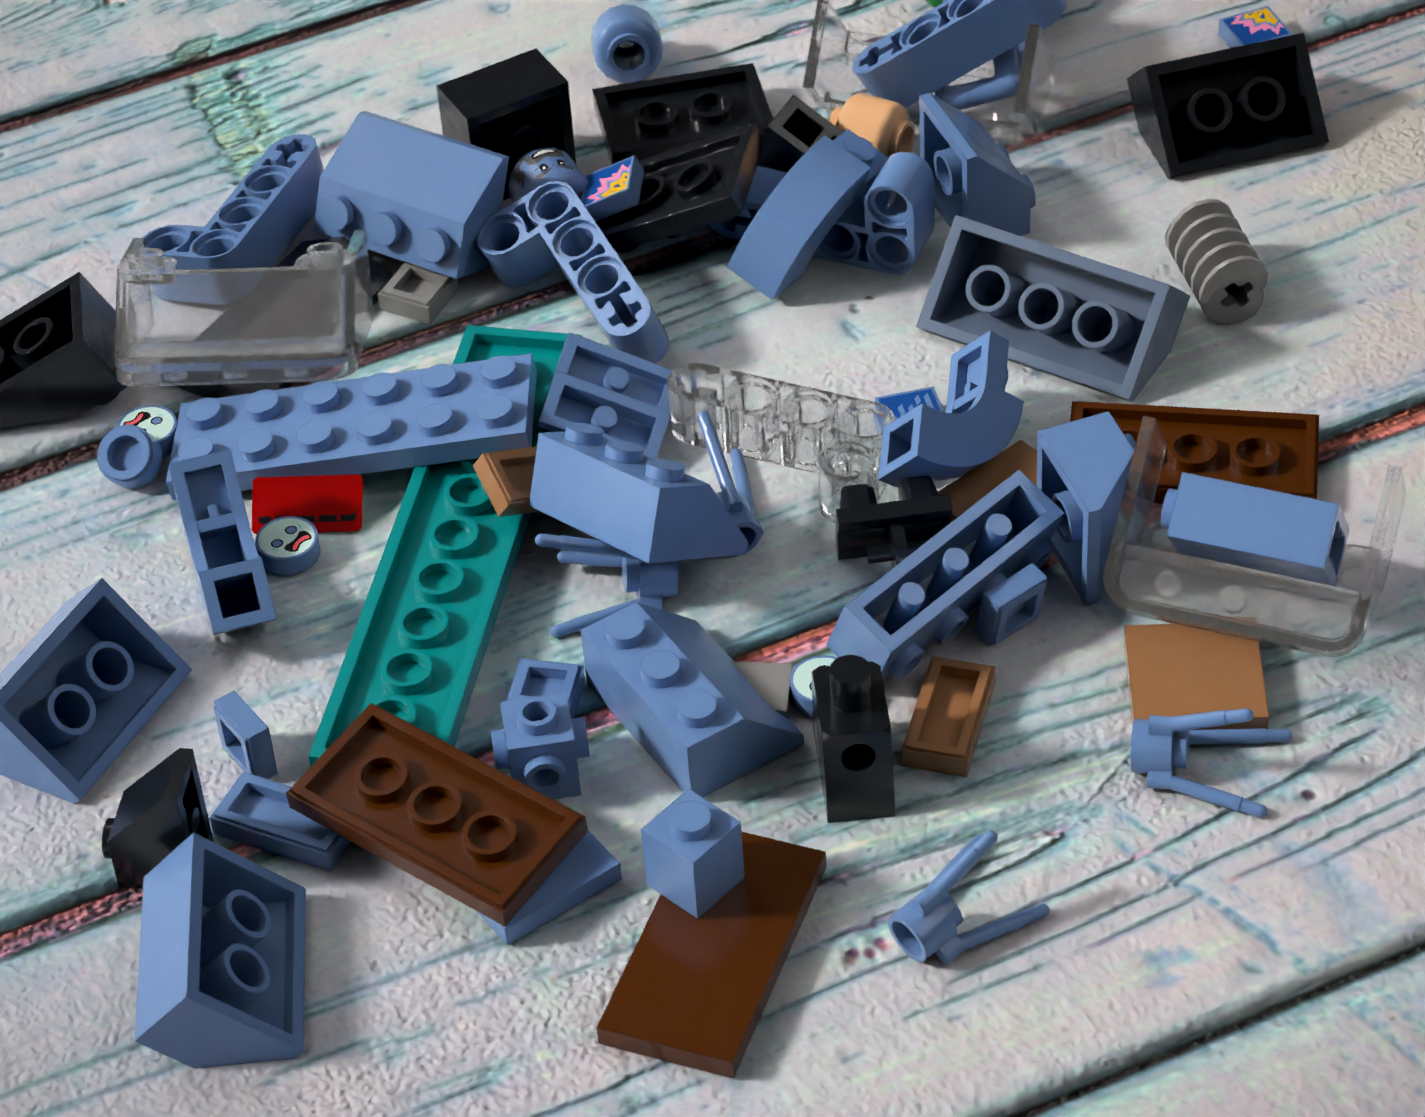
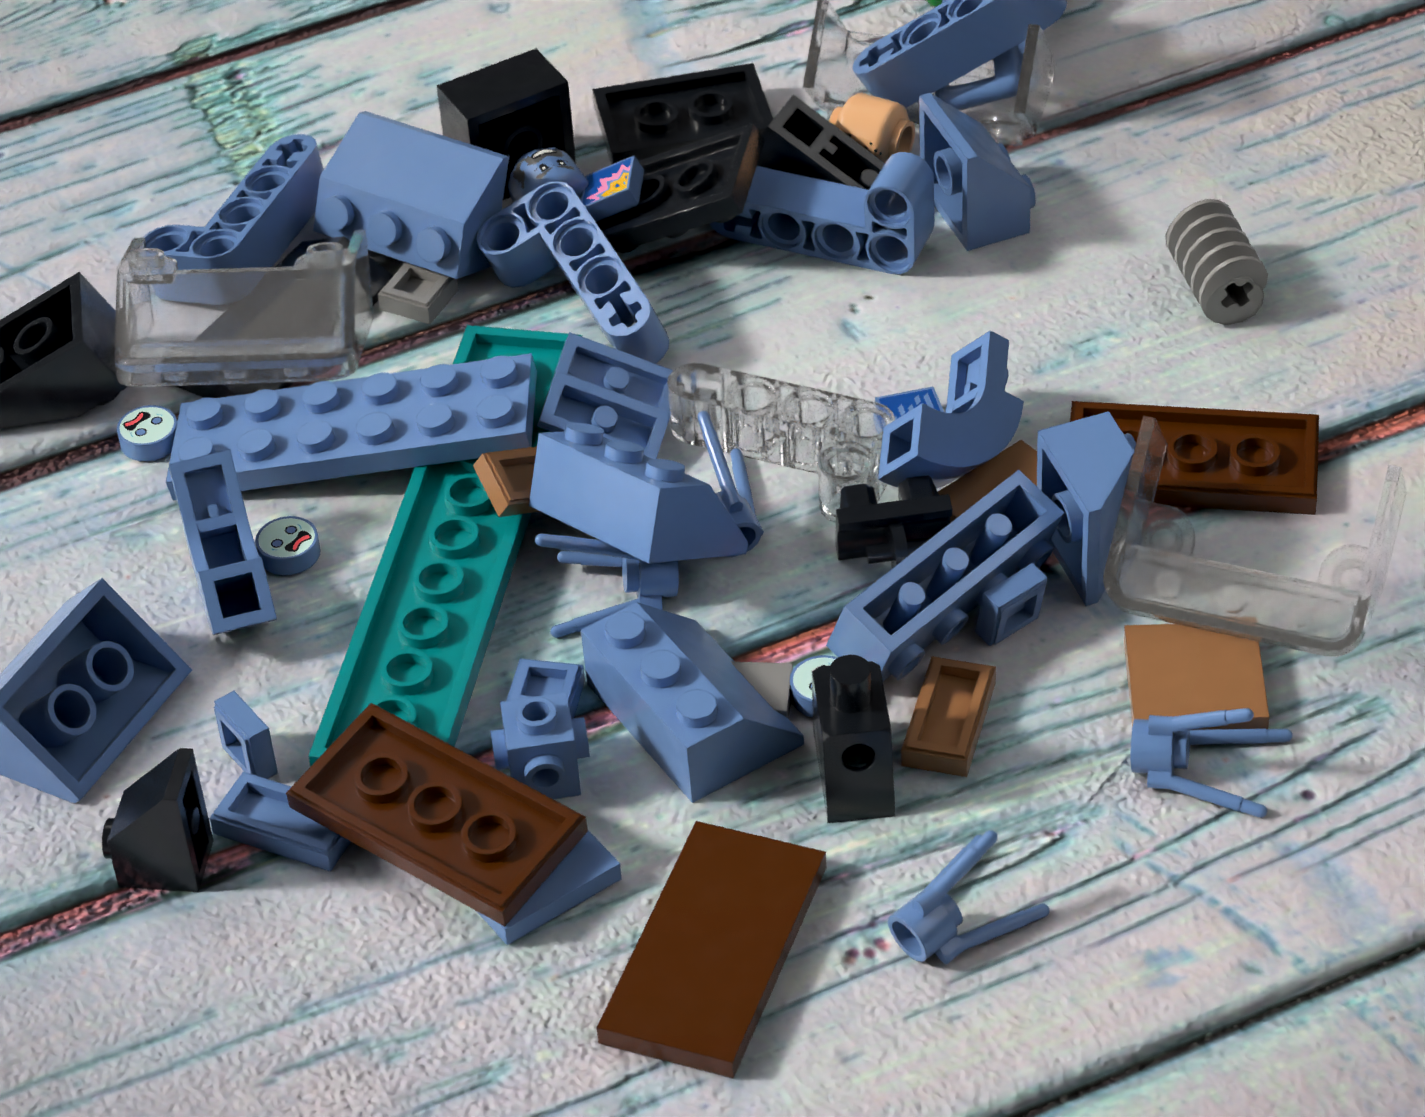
(129, 456): medium blue tile -> none
(220, 959): medium blue slope -> none
(327, 501): red sticker -> none
(626, 43): medium blue head -> none
(693, 853): medium blue brick -> none
(803, 211): medium blue arch -> none
(1053, 308): sand blue slope -> none
(1229, 105): black slope -> none
(1251, 27): tile -> none
(1256, 528): medium blue brick -> none

